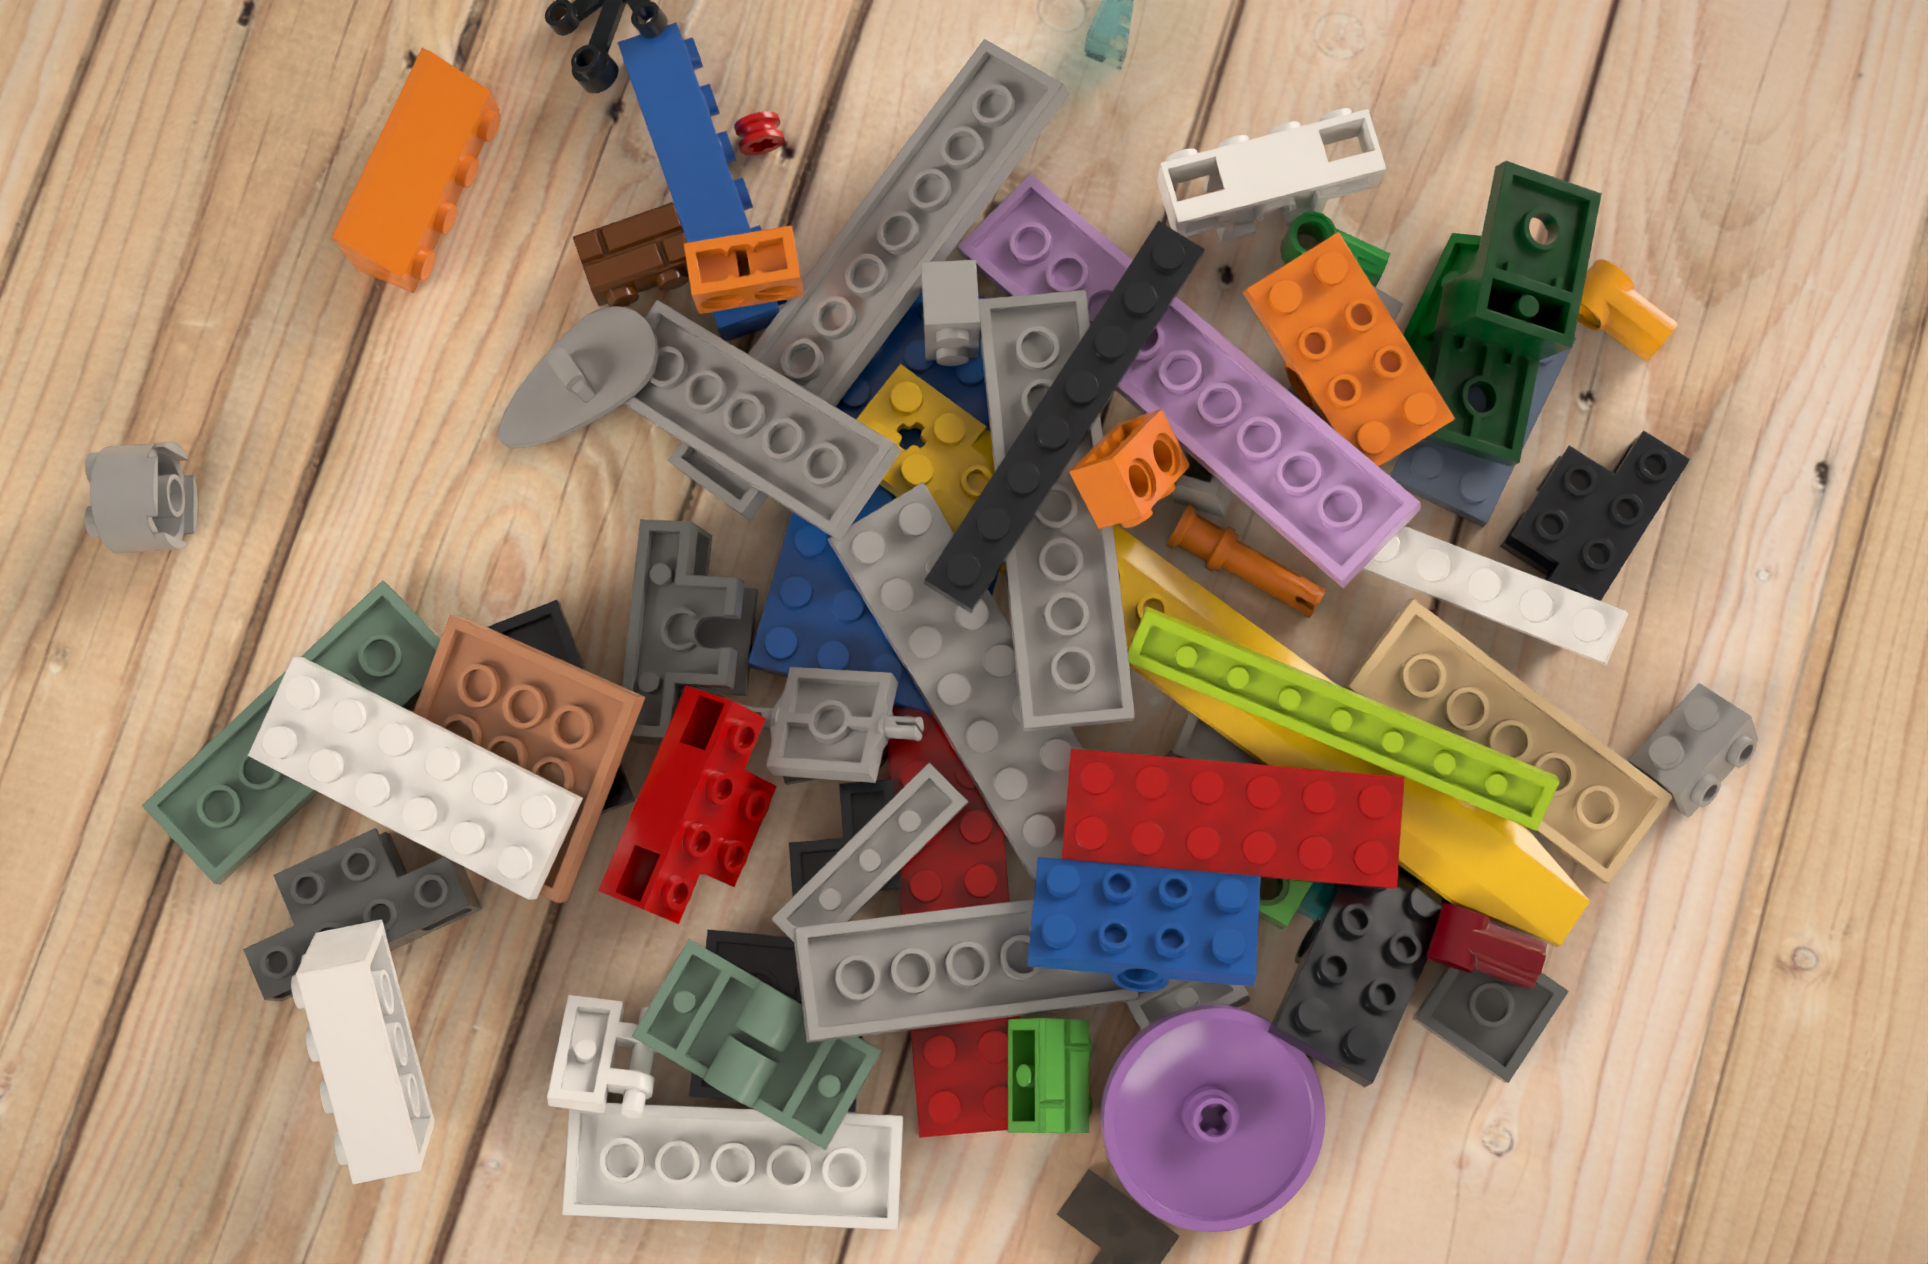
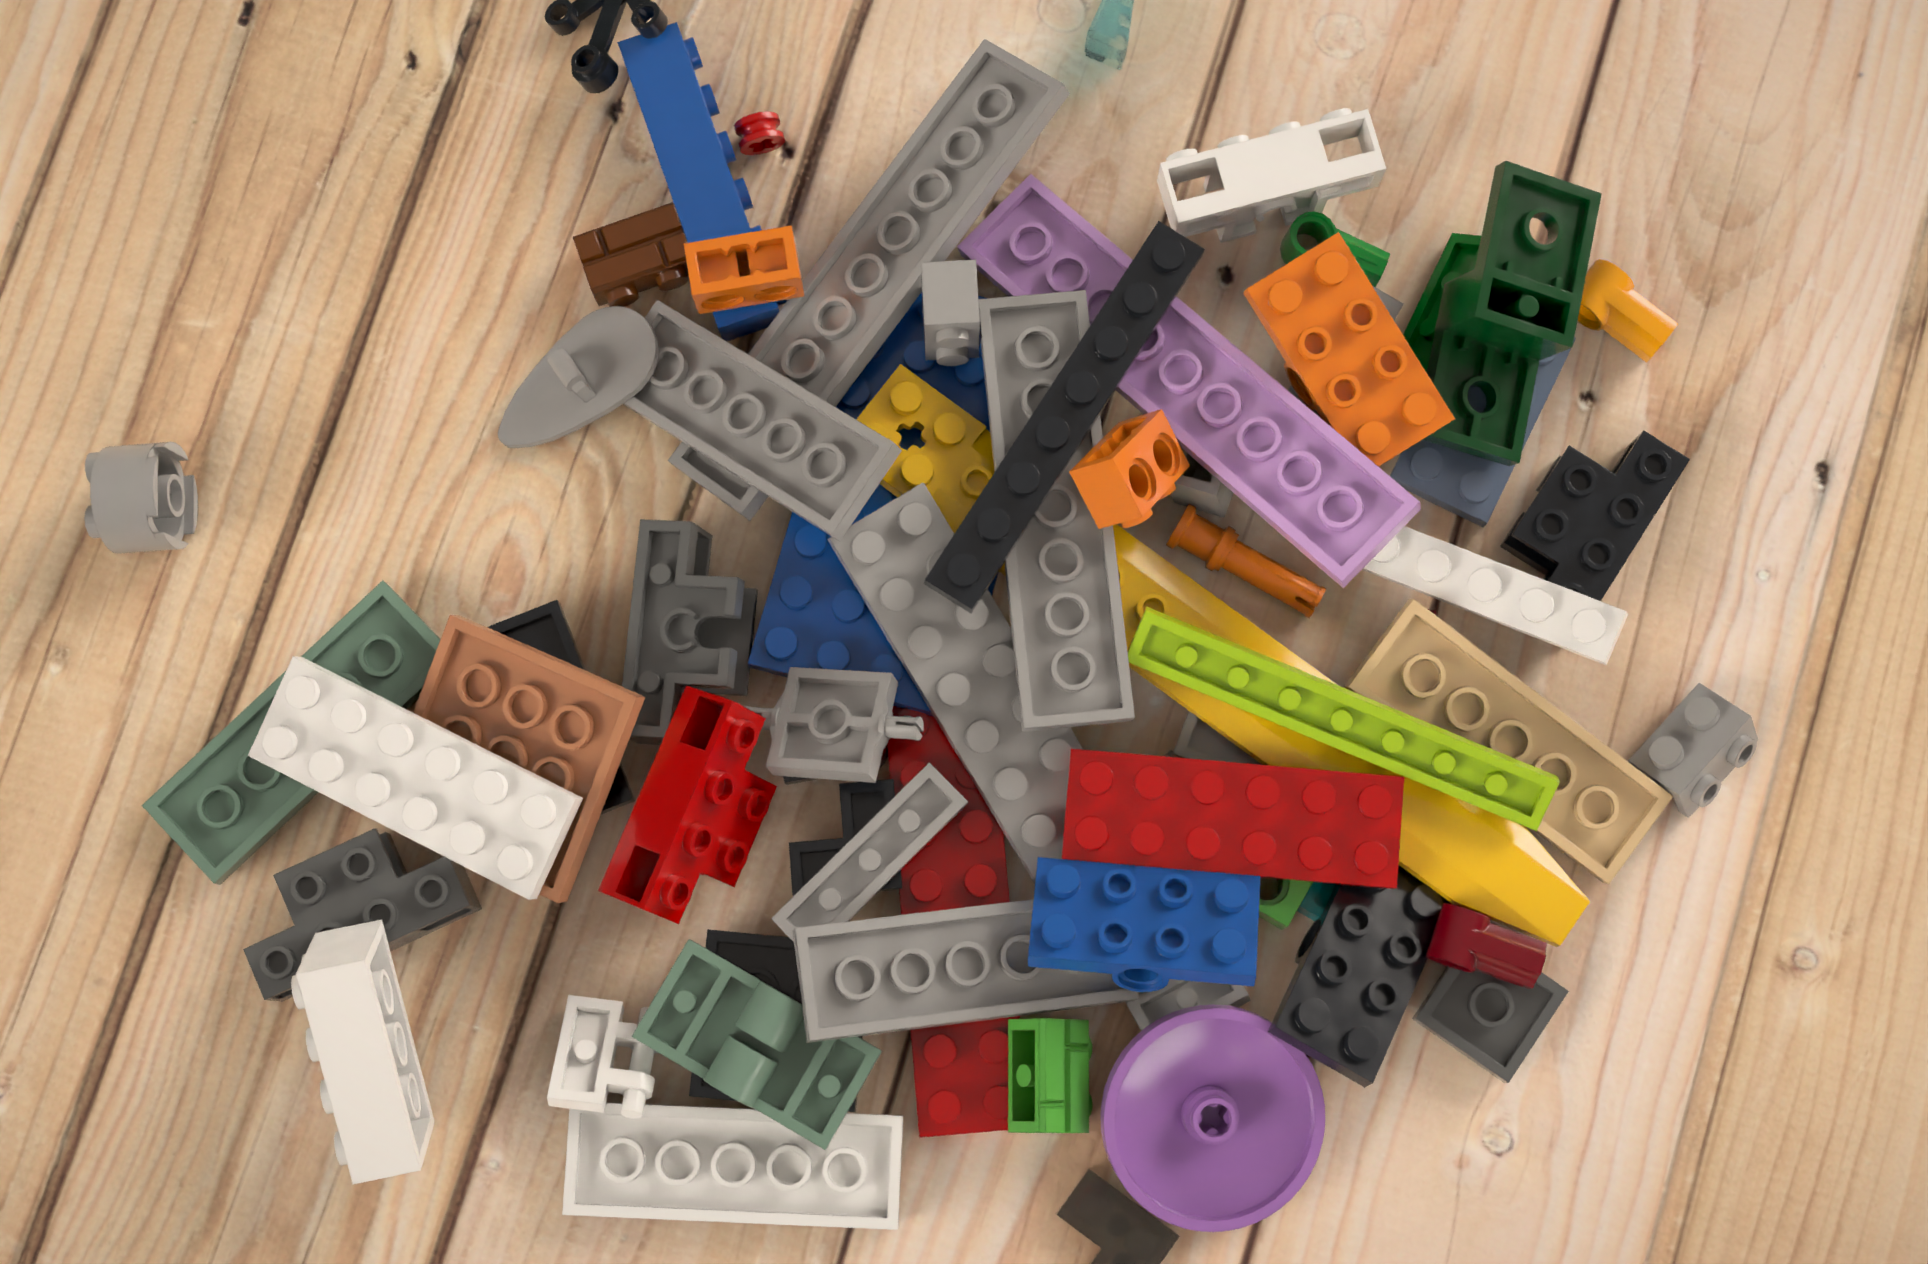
(417, 173): orange slope -> none

